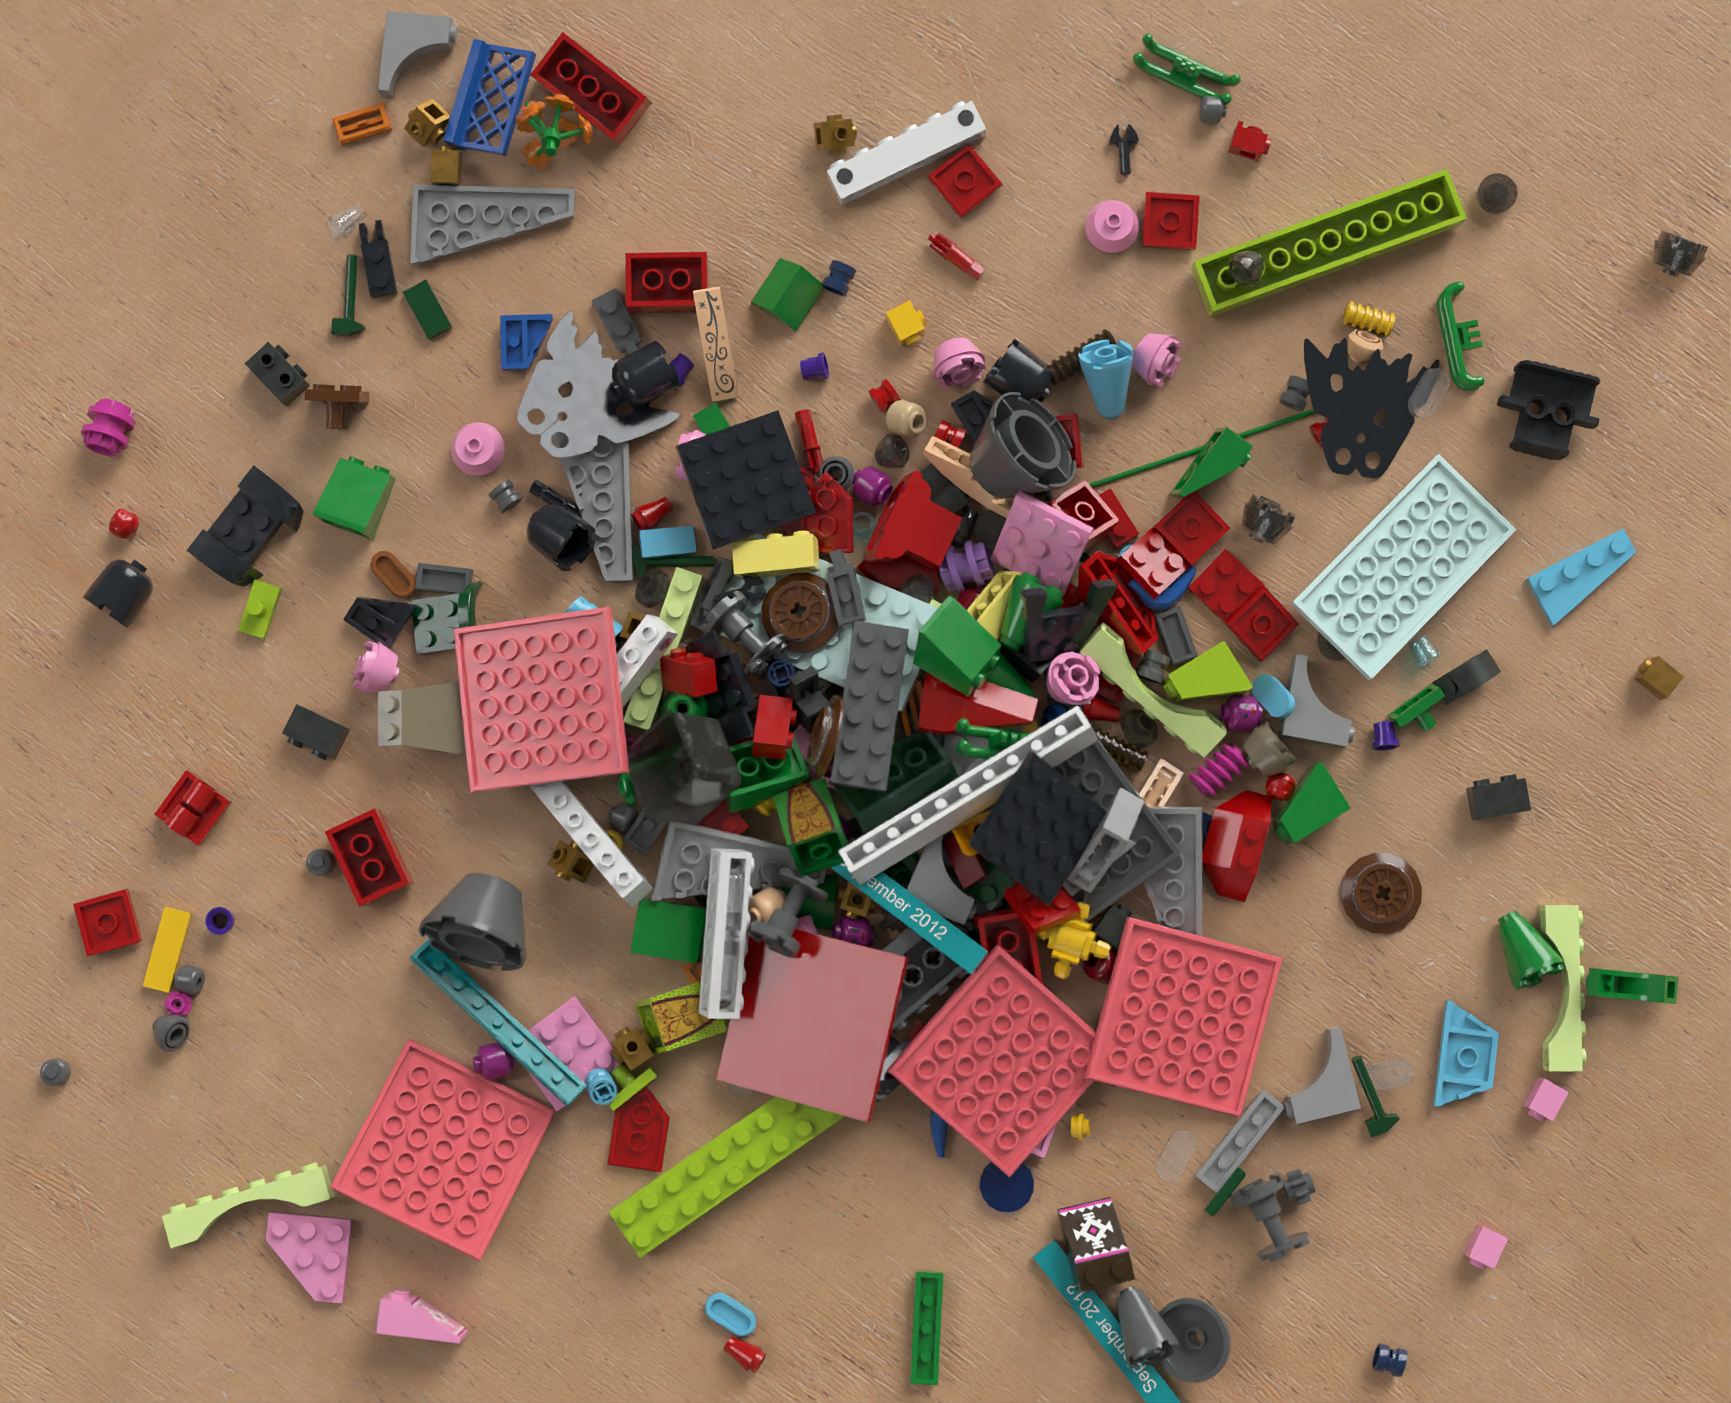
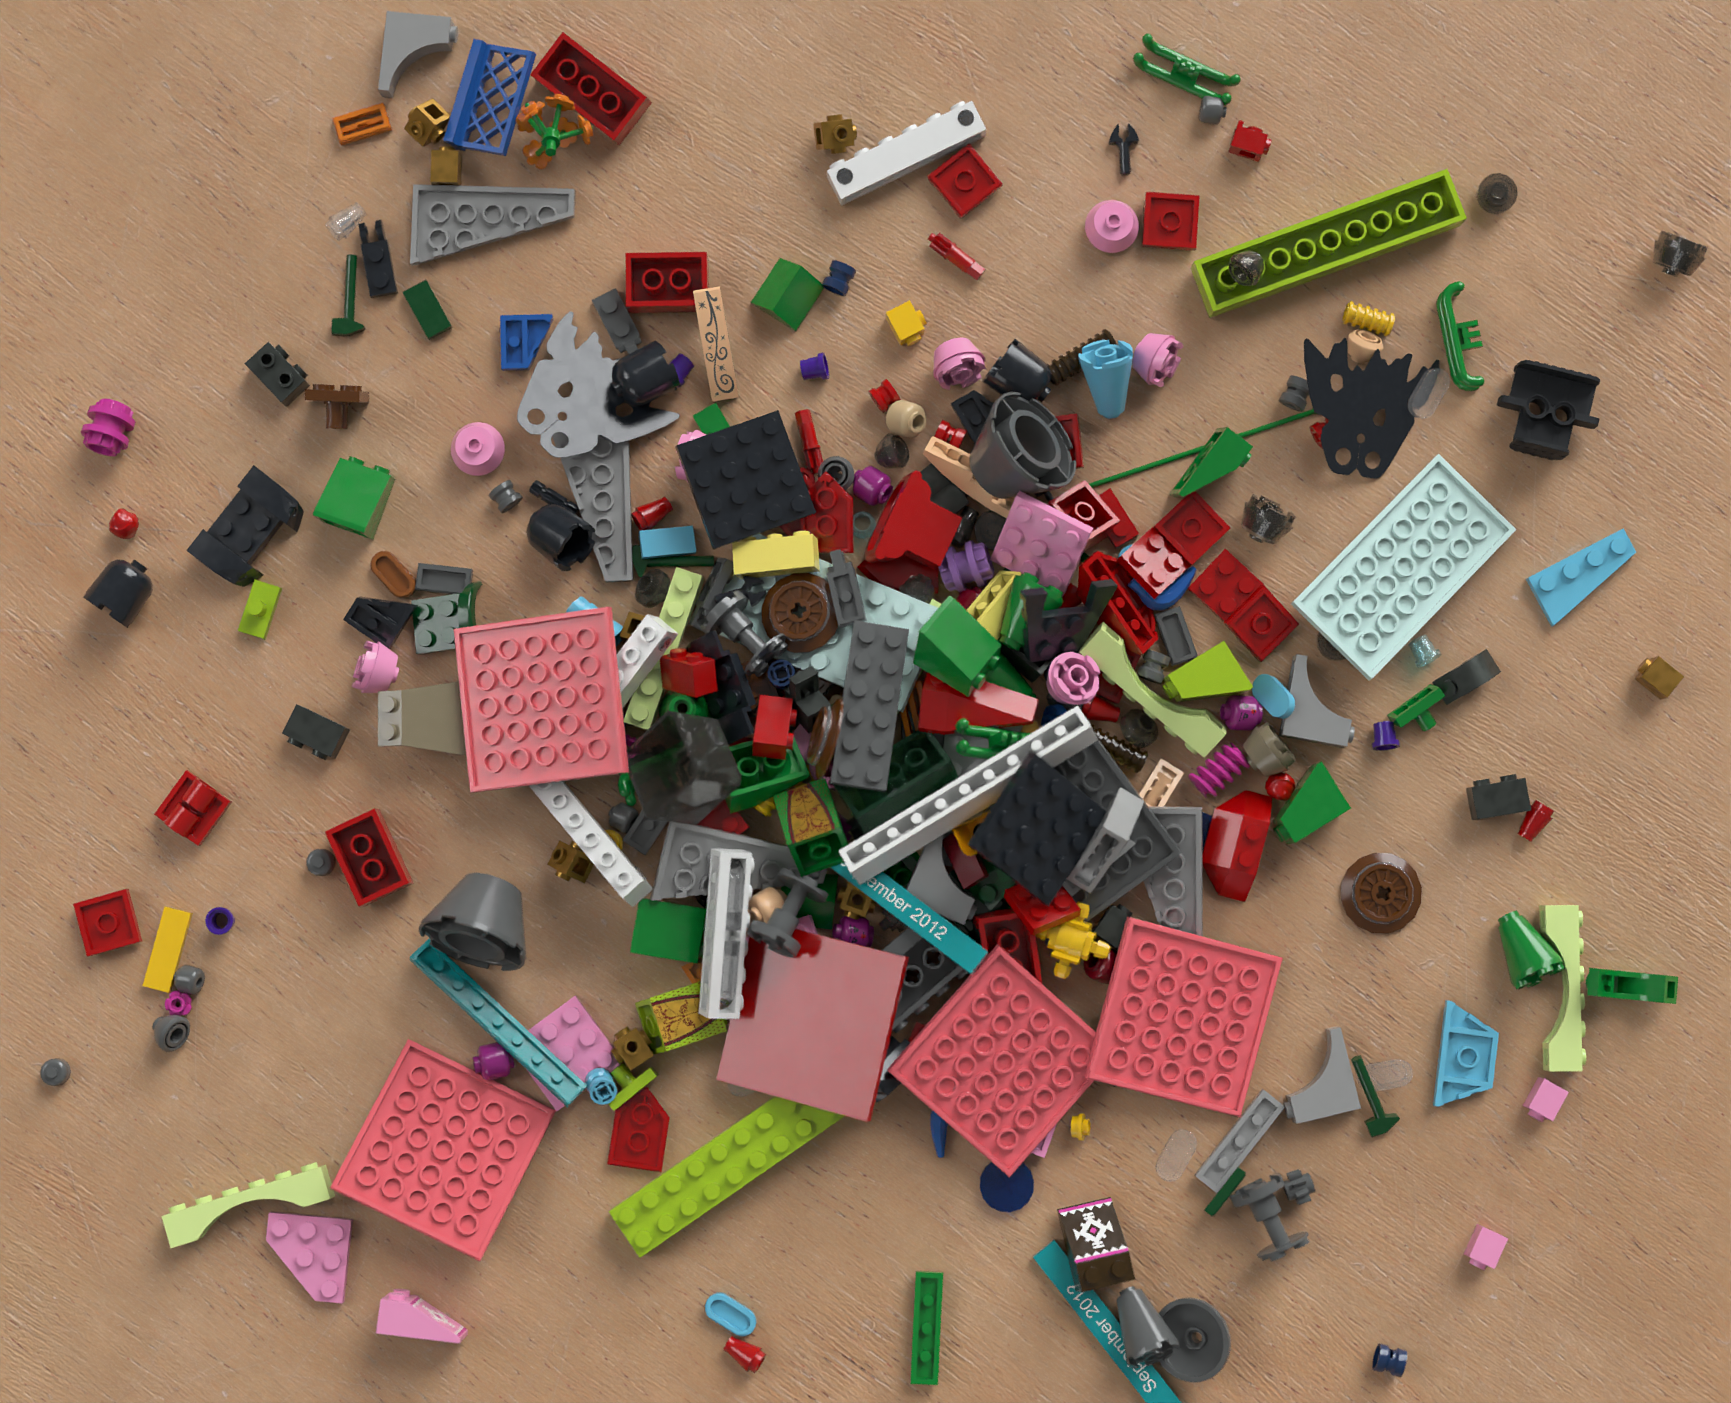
(1535, 820): none -> red cone

